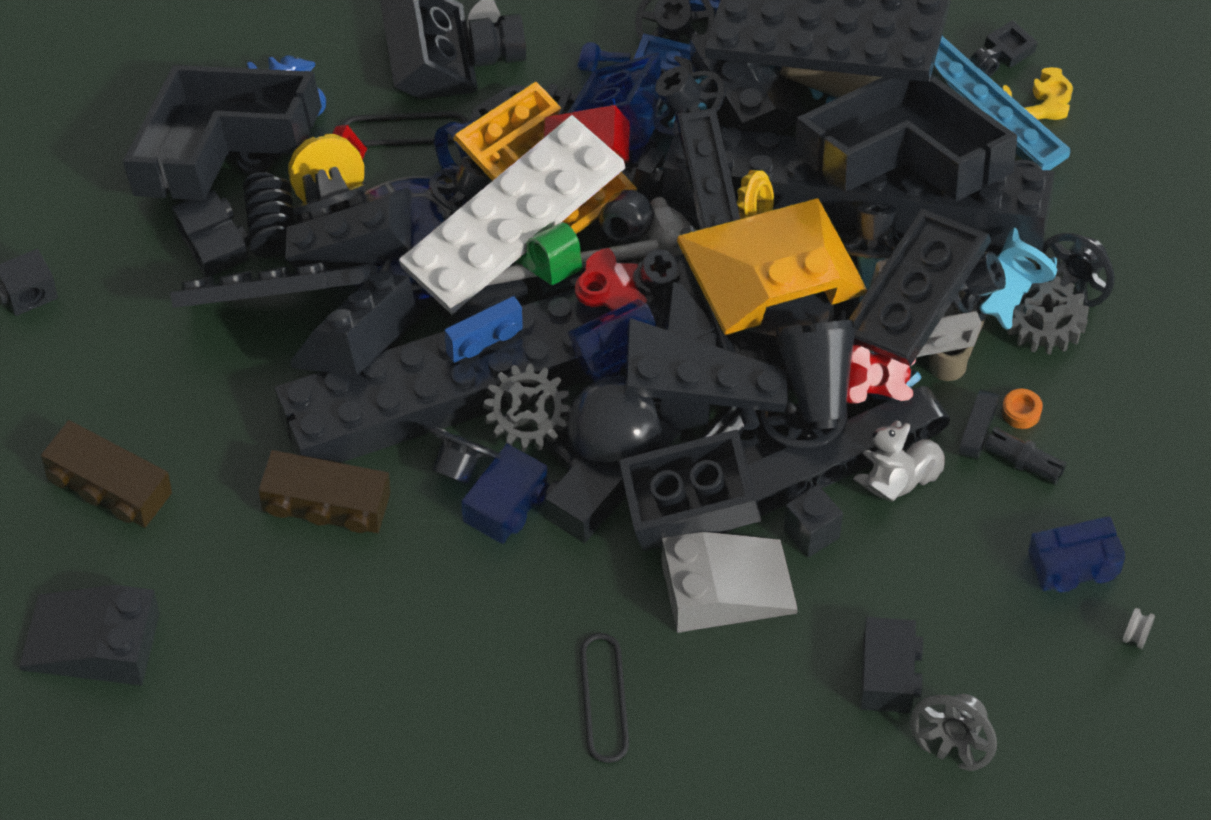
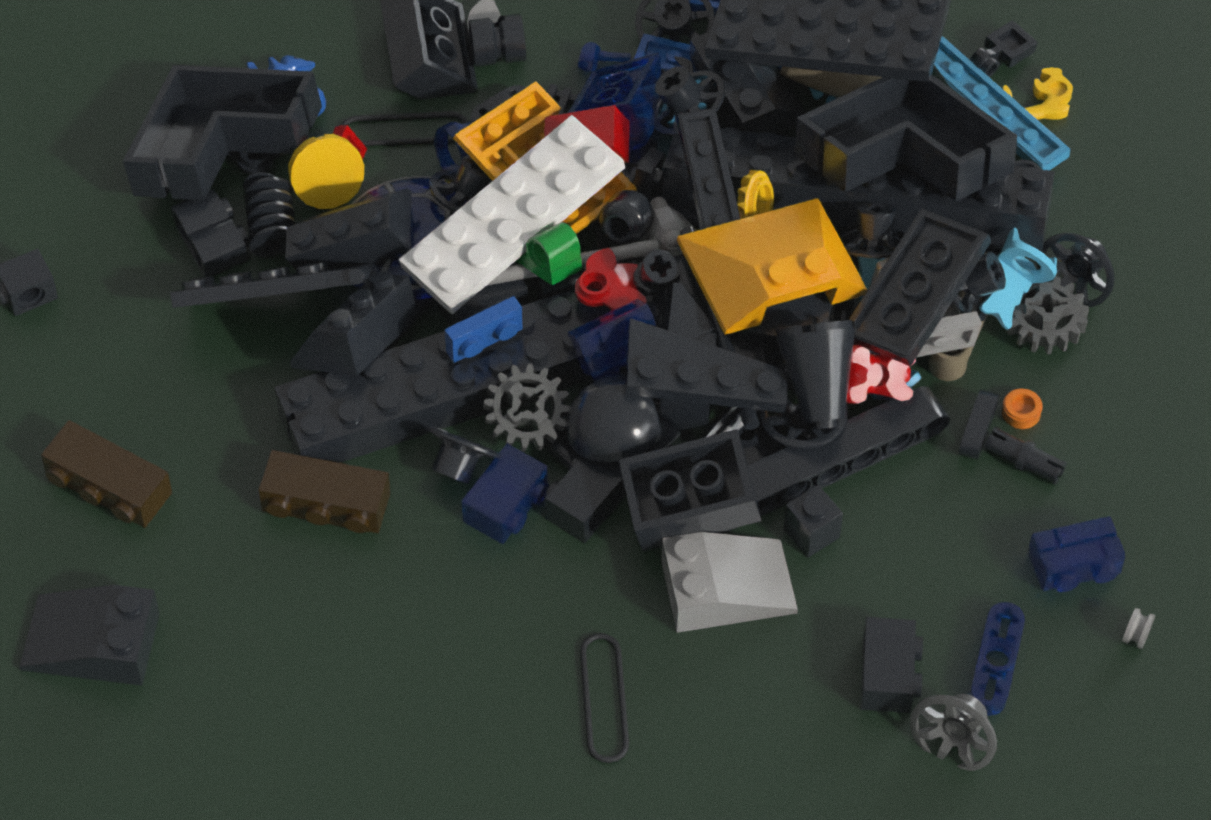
(326, 193): black plate -> none
(900, 471): light grey animal -> none
(1009, 646): none -> clear blue beam

